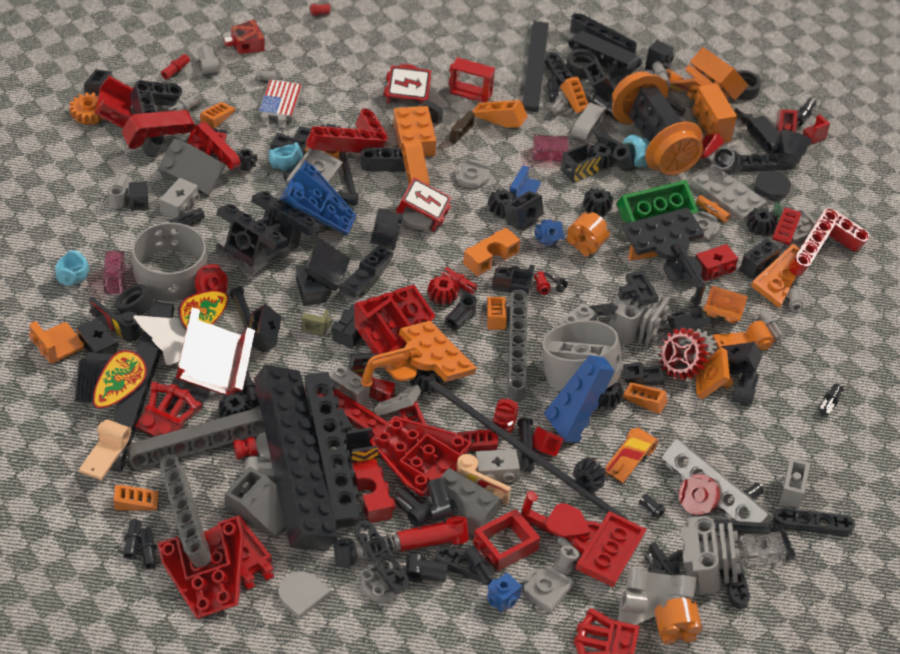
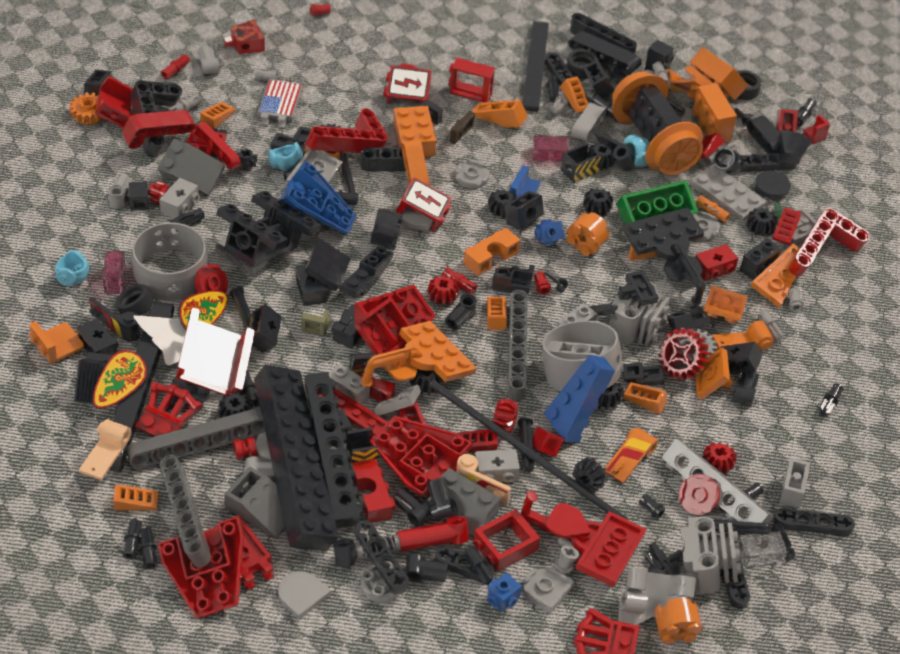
(157, 190): none -> red gear
(720, 456): none -> red gear

